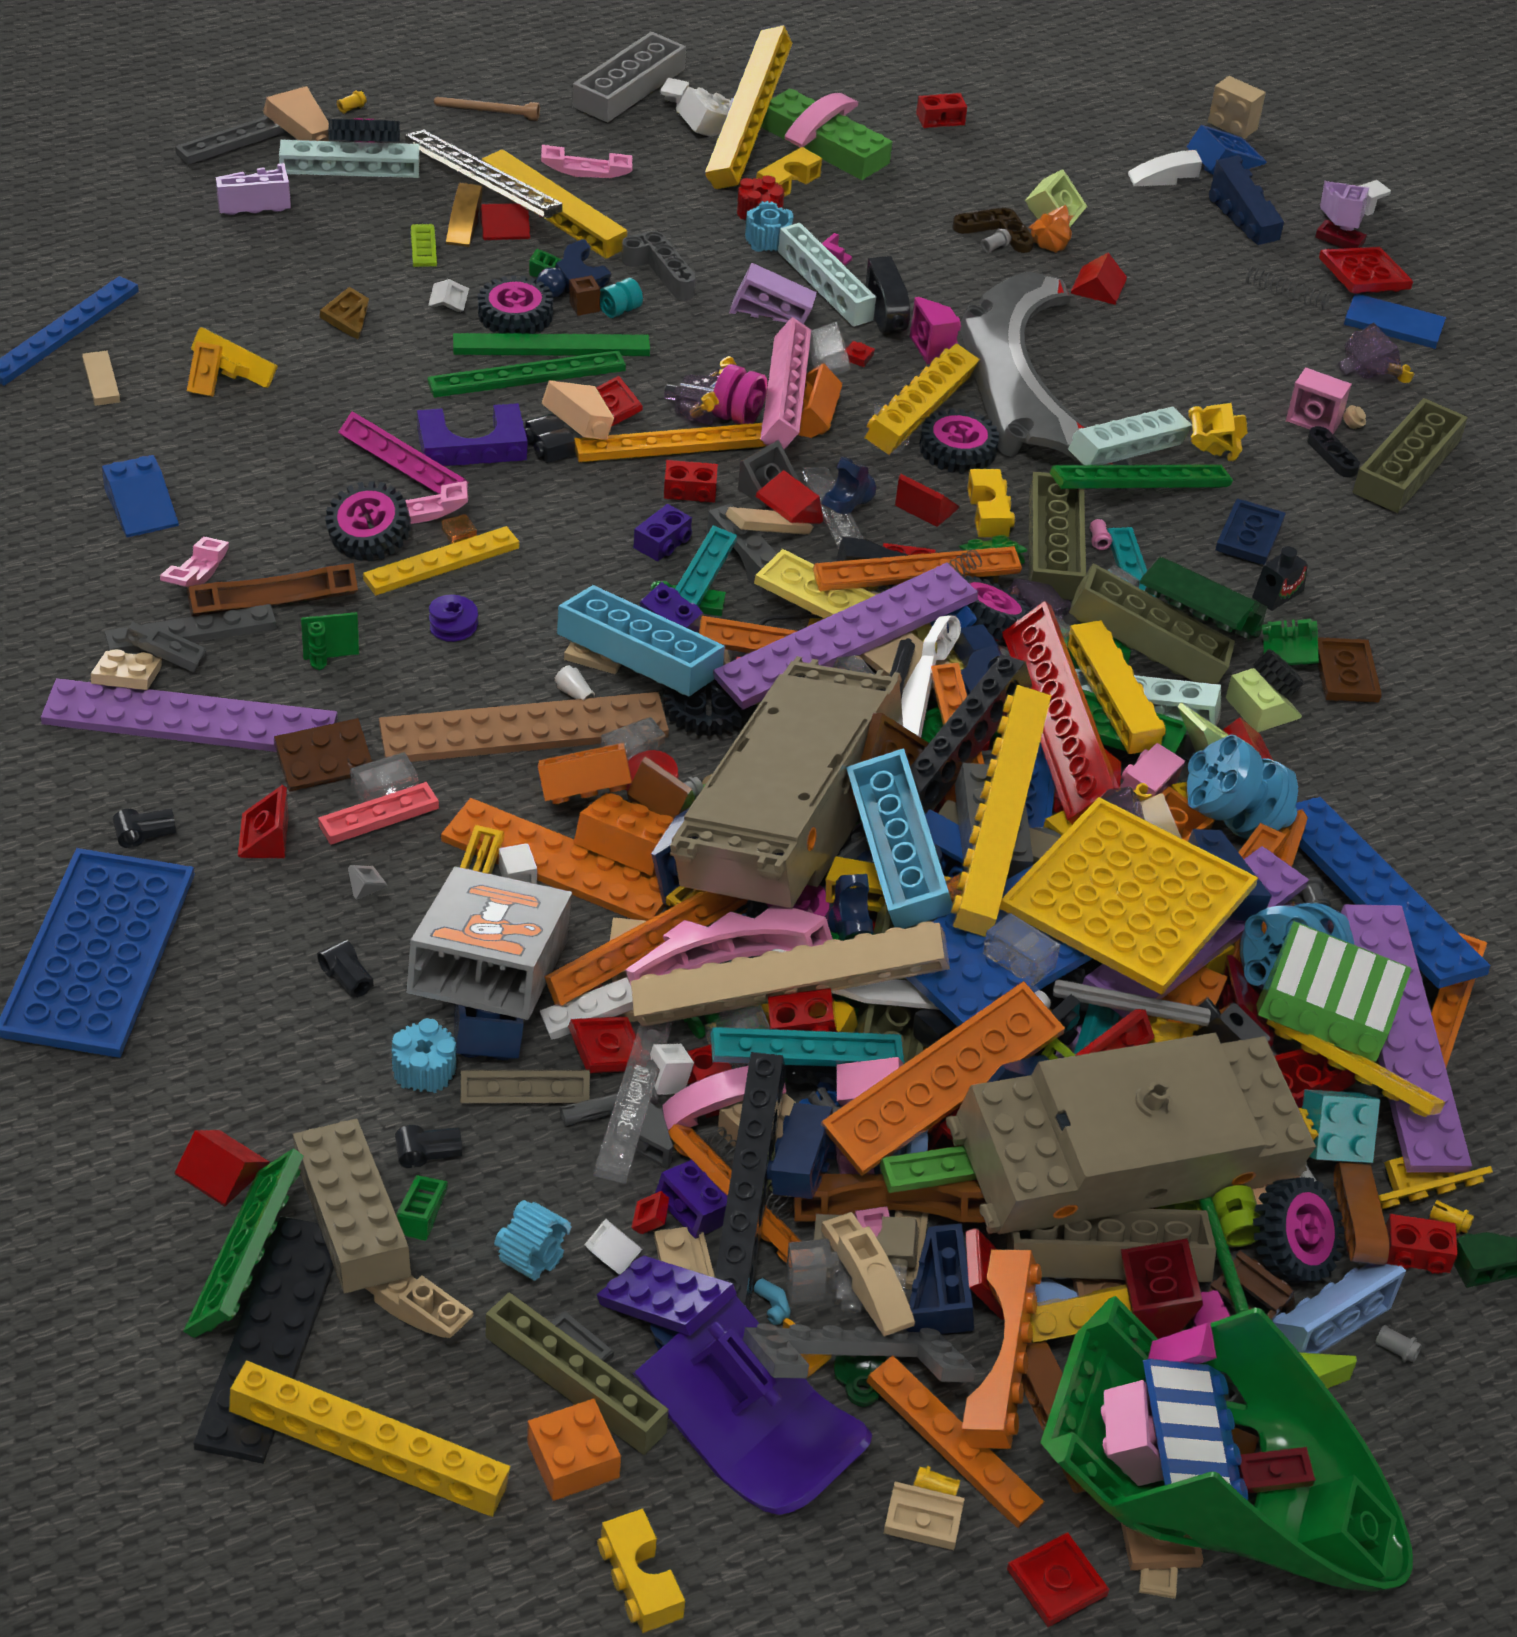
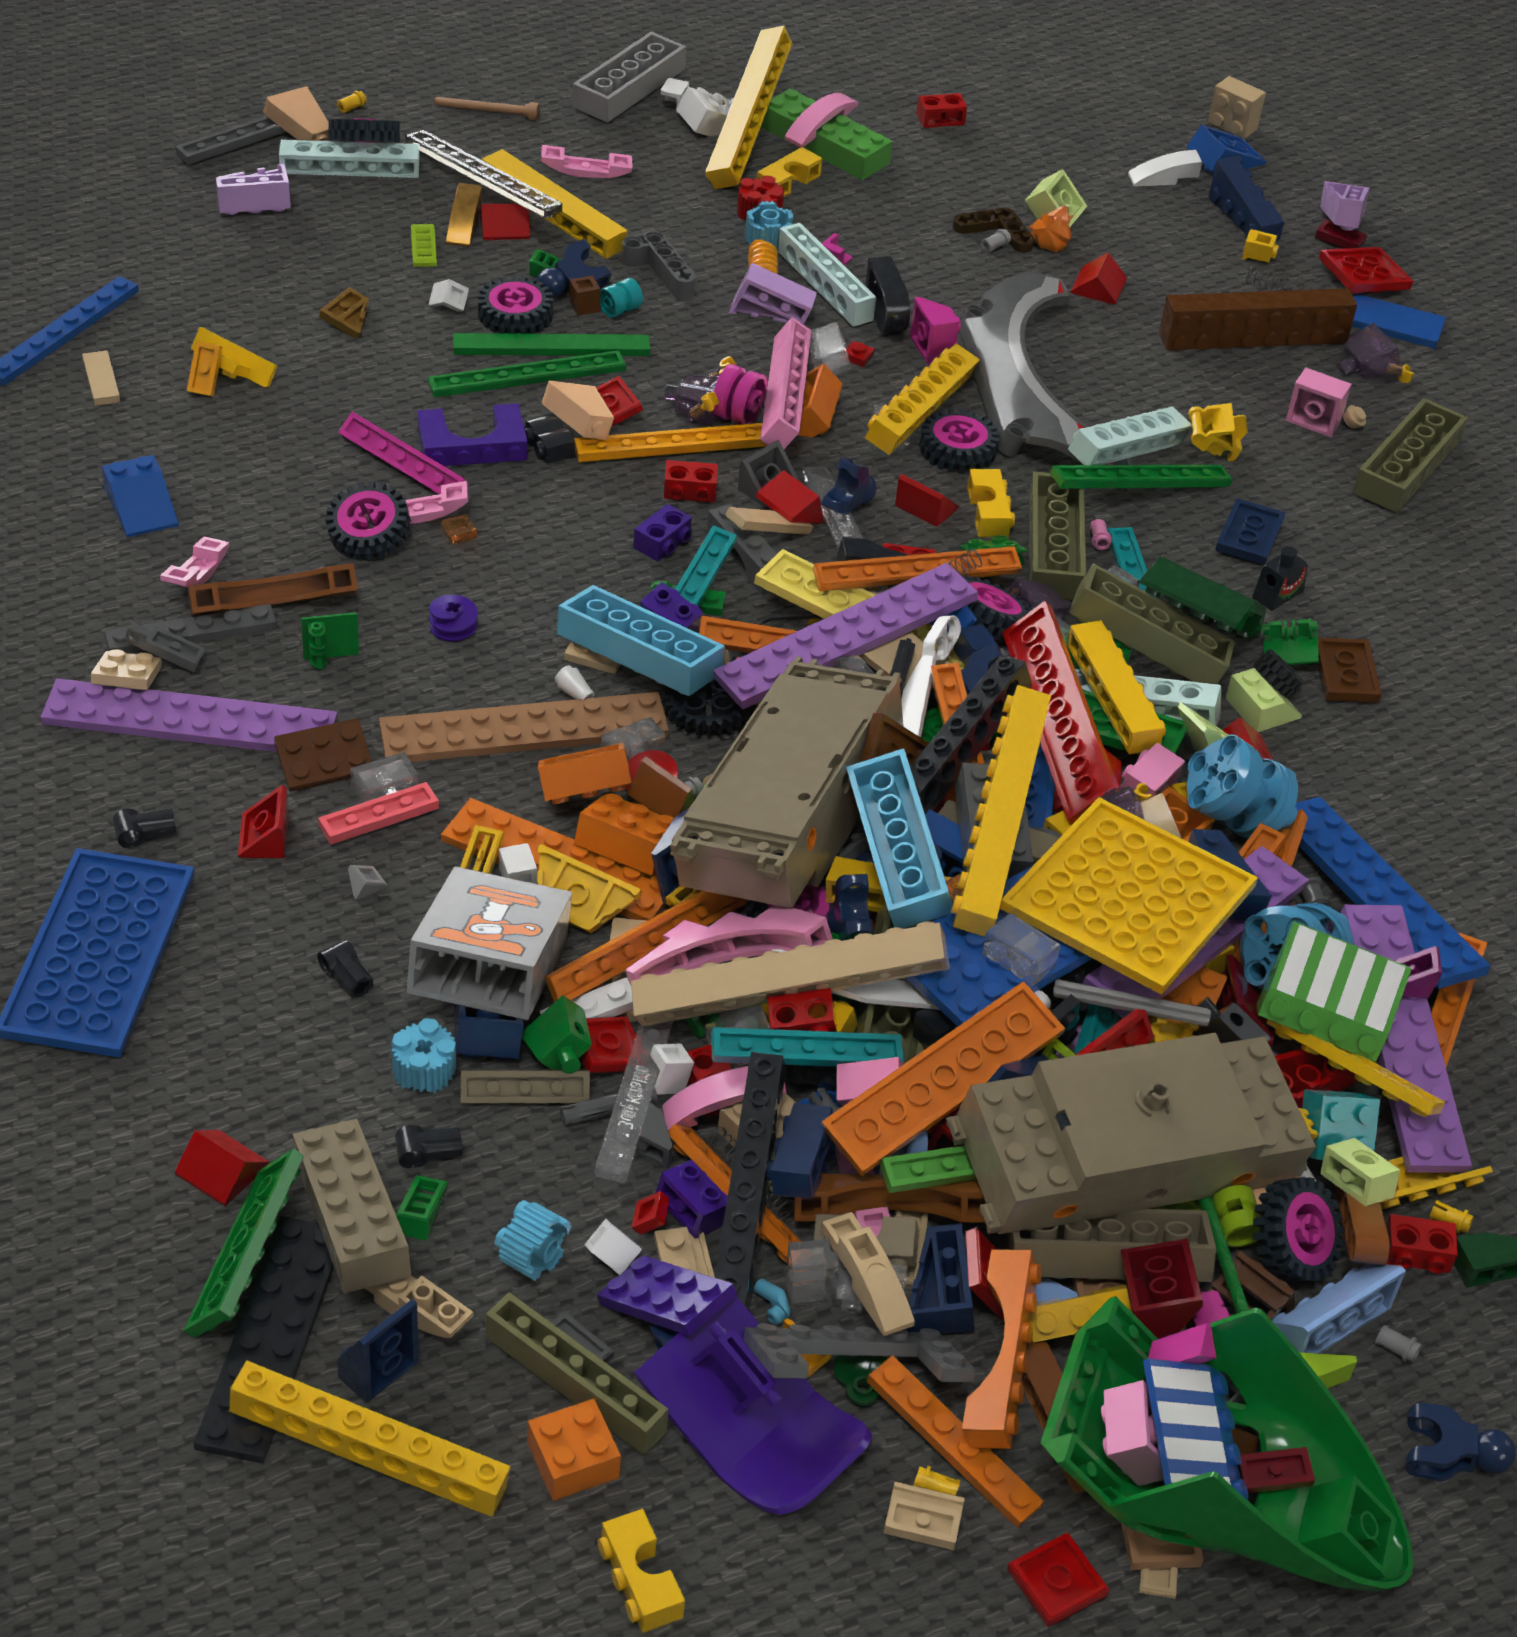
(381, 1354): none -> dark blue slope
(440, 560): yellow plate -> none
(559, 1036): none -> green torso
(594, 893): none -> yellow wing
(764, 255): none -> light orange piece
(1257, 318): none -> reddish brown brick
(1260, 246): none -> yellow brick
(1324, 441): black beam -> none
(1360, 1171): none -> yellowish green brick
(1376, 191): white panel -> none
(1424, 973): none -> magenta slope
(1456, 1446): none -> dark blue piece

